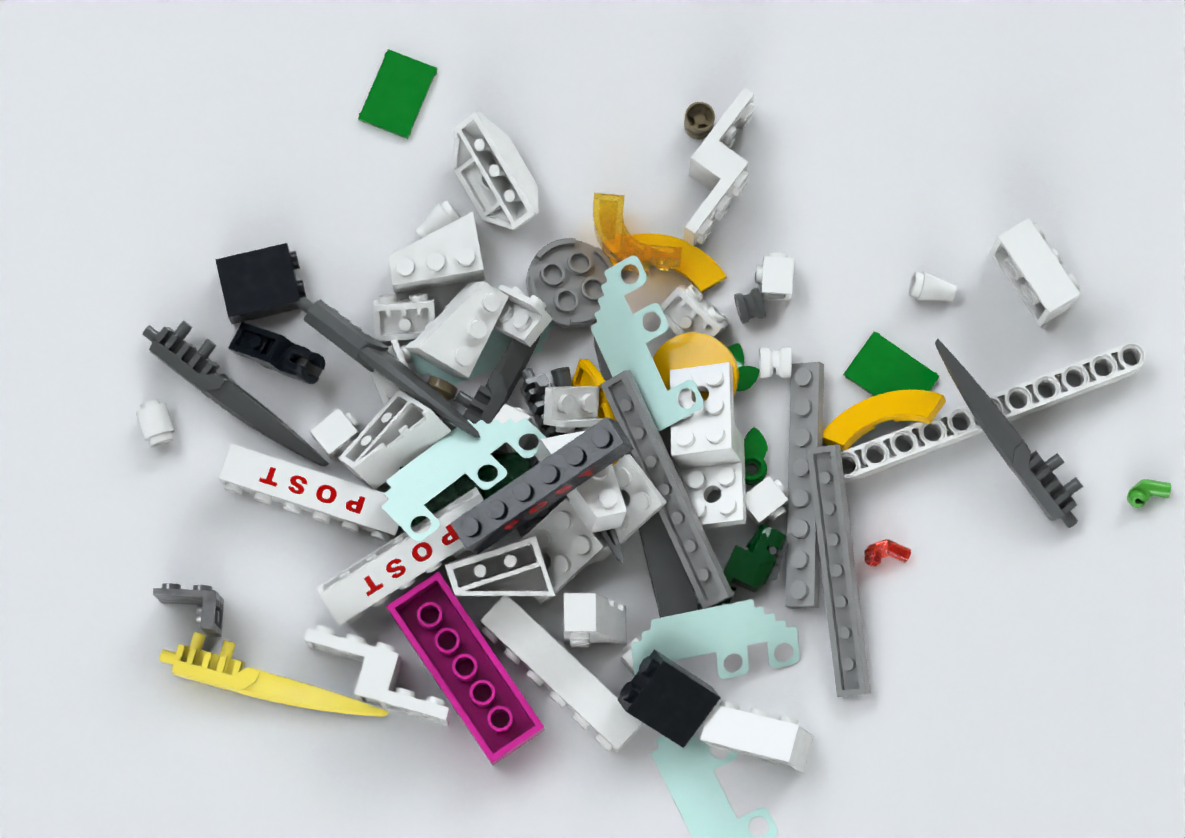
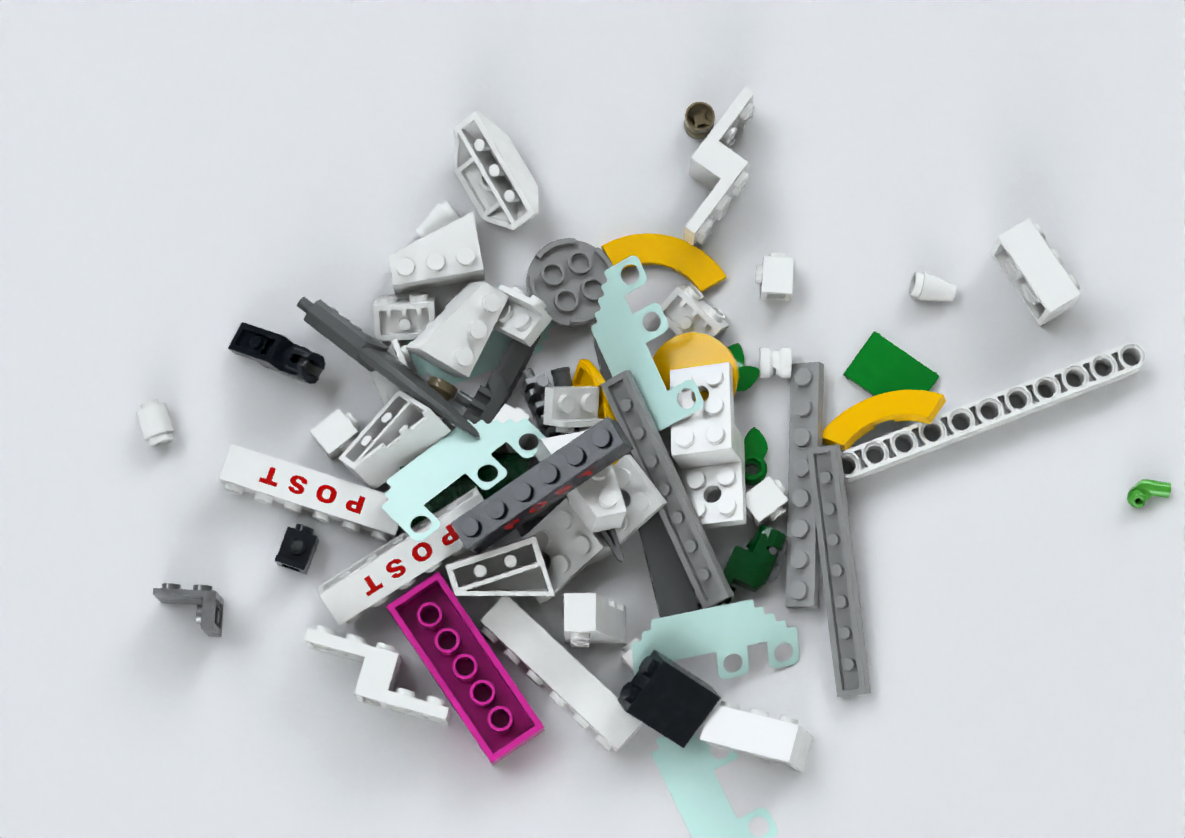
(201, 373): dark grey piece -> none
(230, 675): light yellow piece -> none
(260, 283): black brick -> none
(297, 560): none -> black brick
(397, 94): green piece -> none
(619, 244): clear yellow arch -> none
(750, 305): dark grey wheel -> none
(885, 548): clear red arm -> none
(1027, 466): dark grey piece -> none

